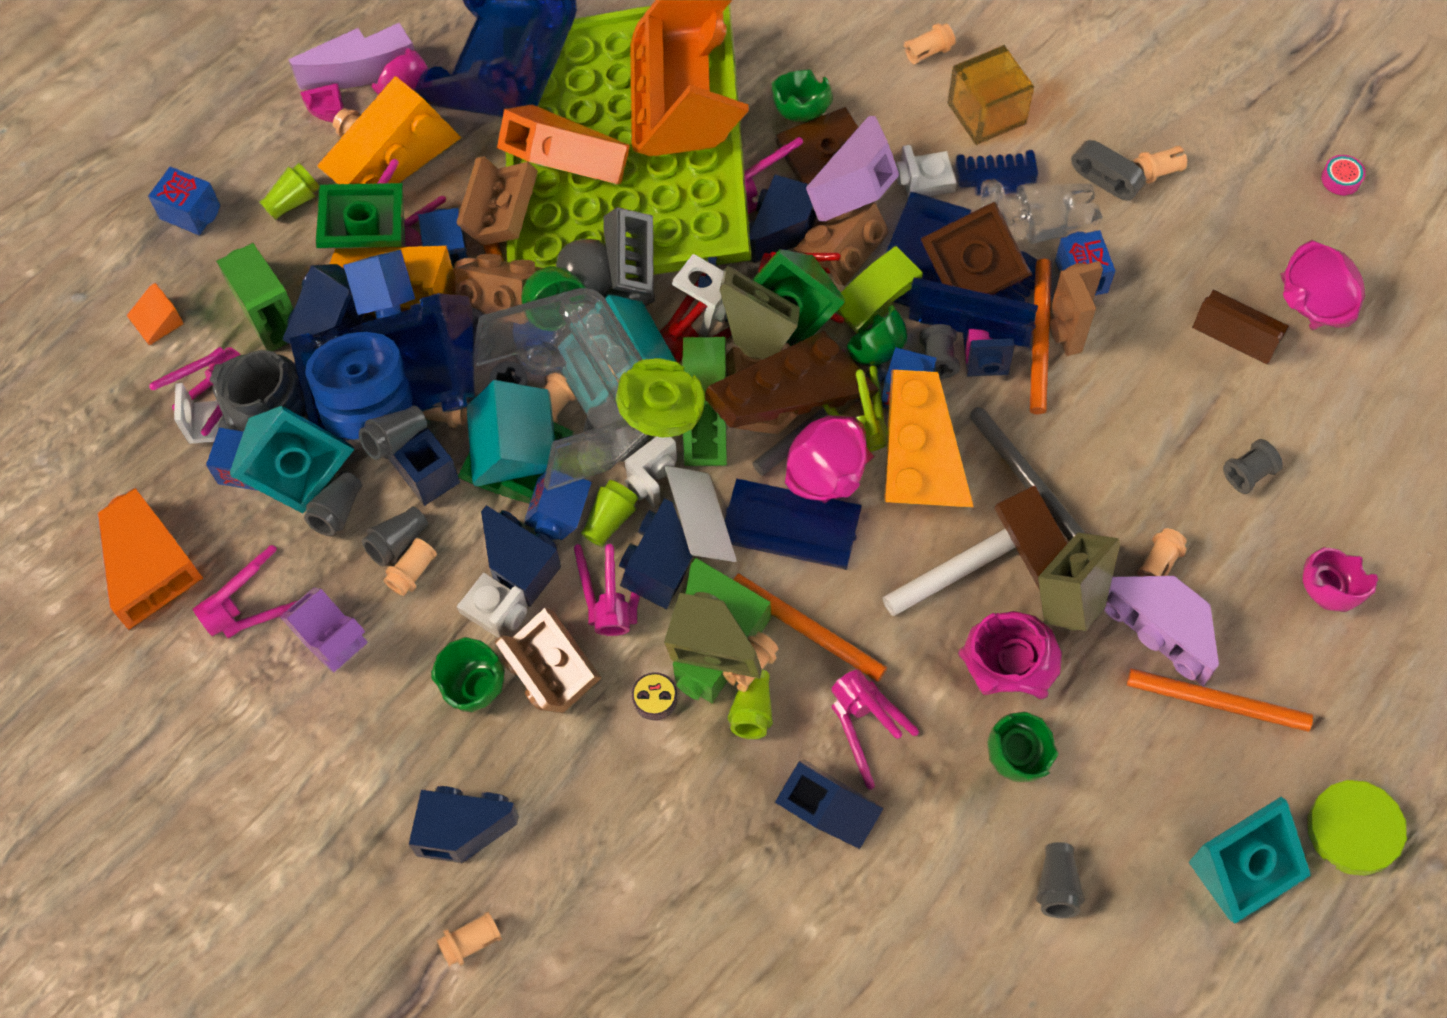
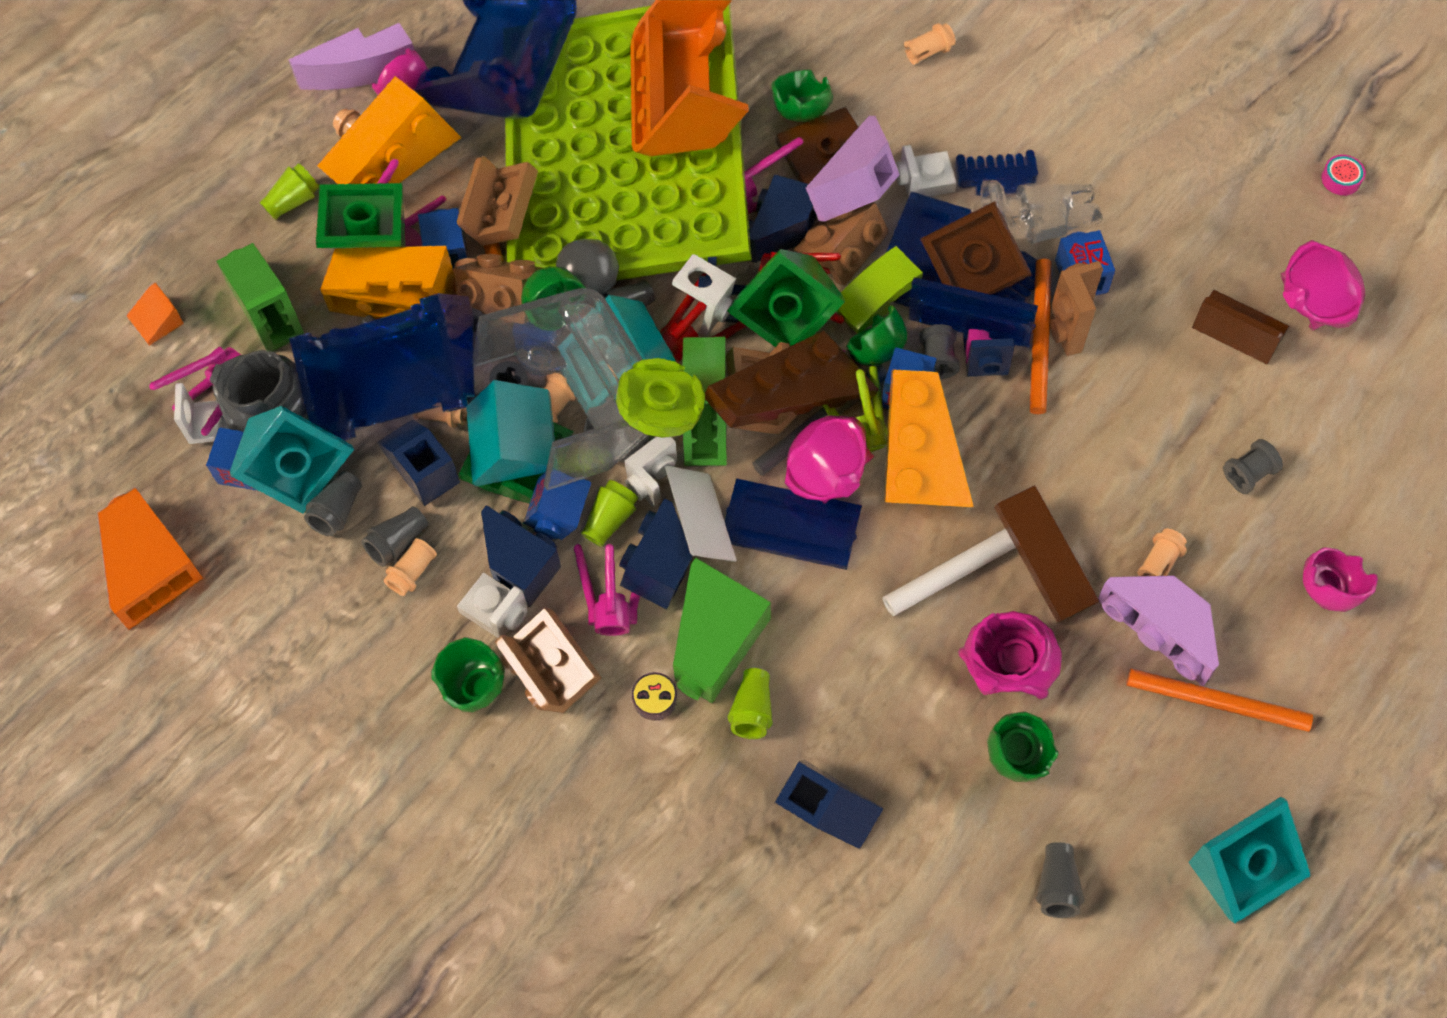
(184, 201): blue brick -> none
(219, 610): dark pink plant -> none
(323, 101): dark pink tile -> none
(323, 303): dark blue slope -> none
(324, 629): medium lavender brick -> none
(357, 381): blue wheel -> none
(379, 283): blue brick -> none
(390, 432): dark grey cone -> none
(457, 825): dark blue slope -> none
(468, 939): light nougat pin -> none
(561, 144): orange slope -> none
(641, 230): dark grey slope -> none
(709, 636): olive slope -> none
(757, 316): olive slope -> none
(765, 650): light nougat pin -> none
(817, 632): orange bar -> none
(860, 697): dark pink plant -> none
(990, 94): clear yellow head -> none
(1024, 471): dark grey piece -> none
(1078, 581): olive slope -> none
(1108, 170): dark grey beam -> none
(1161, 163): light nougat pin -> none
(1357, 827): lime tile -> none

